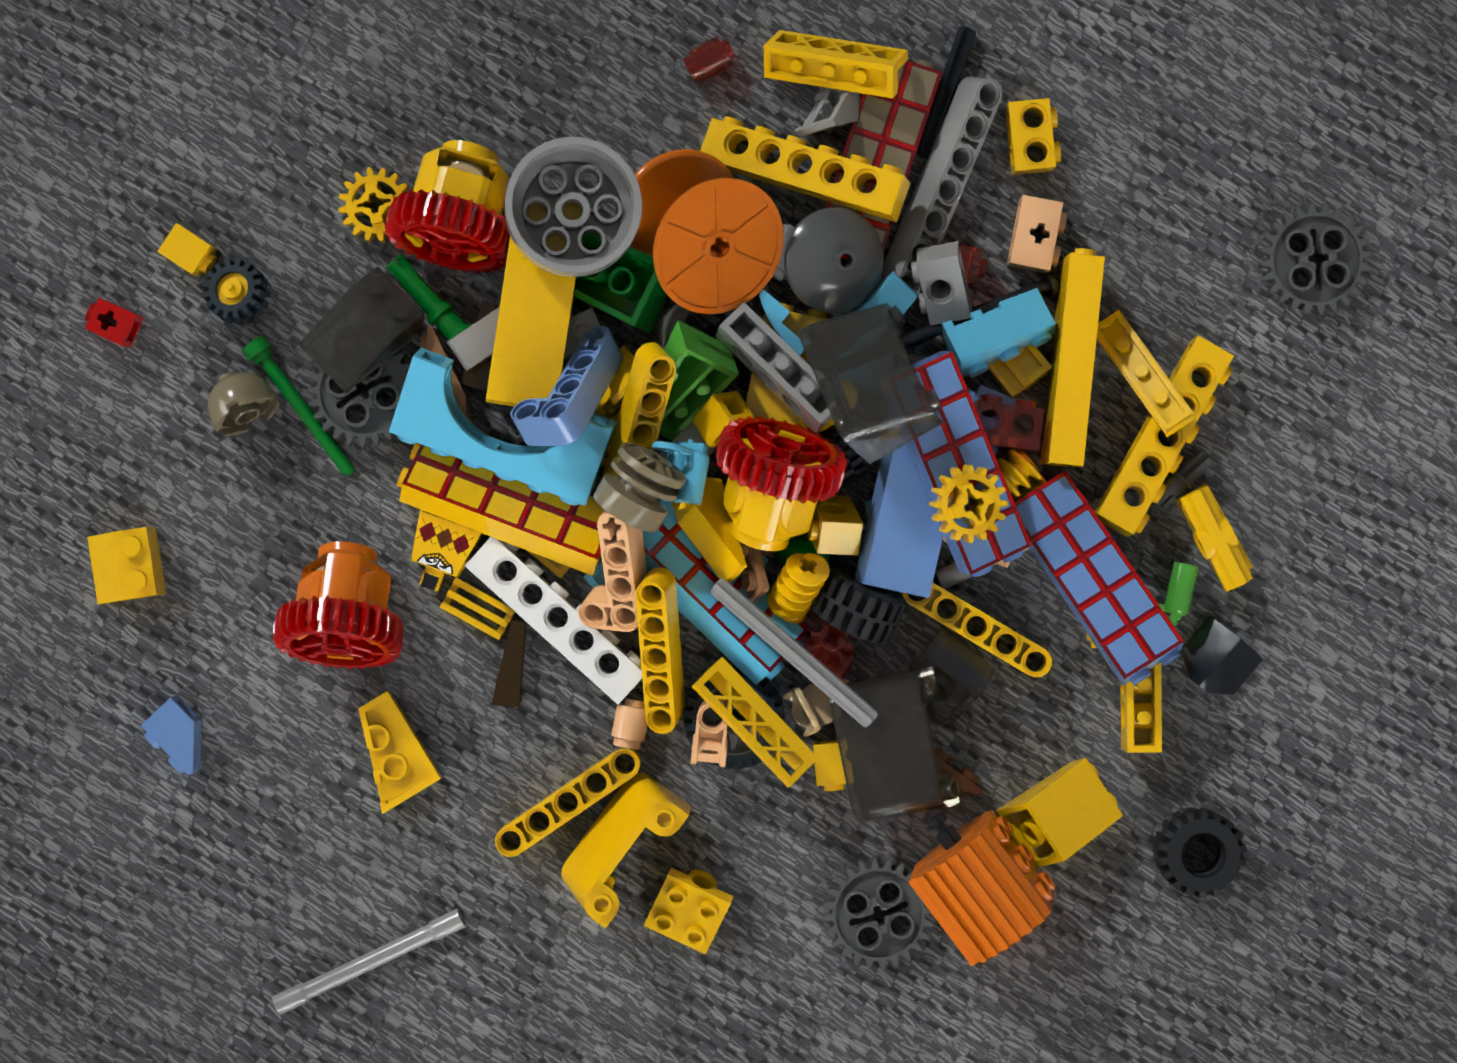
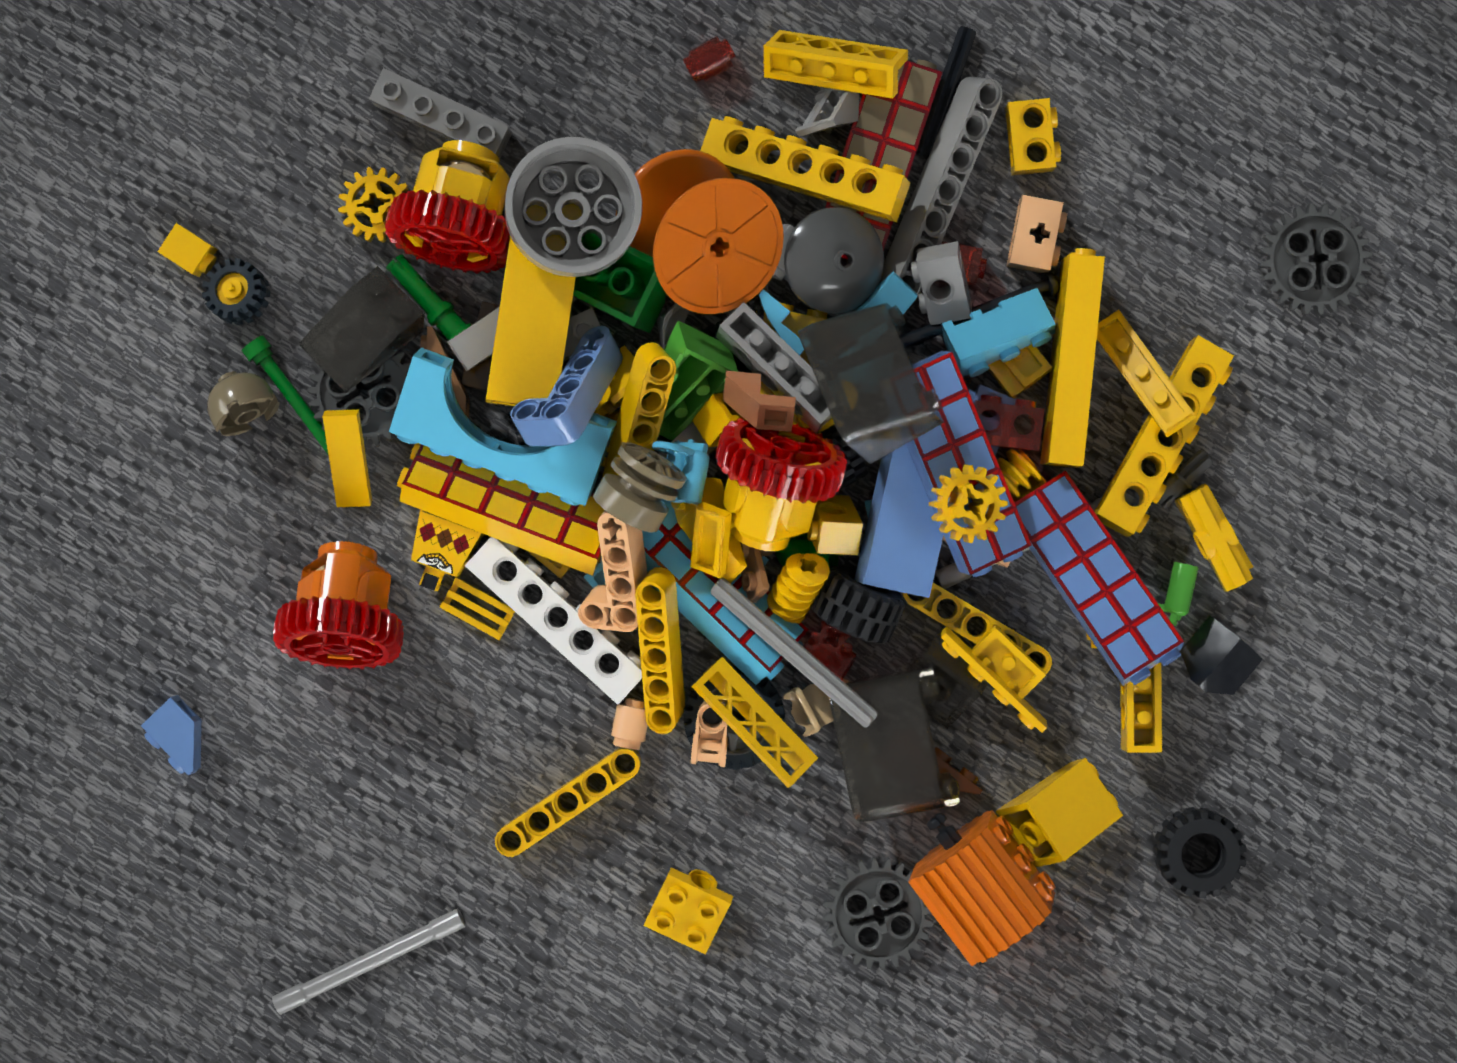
(126, 565): yellow slope -> none
(127, 322): red brick -> none
(347, 458): none -> yellow tile
(396, 752): yellow wing -> none
(437, 113): none -> light grey brick
(510, 676): dark brown piece -> none
(589, 867): yellow windscreen -> none
(710, 539): none -> yellow tile
(760, 410): none -> nougat slope
(829, 765): yellow brick -> none
(1004, 668): none -> yellow bracket

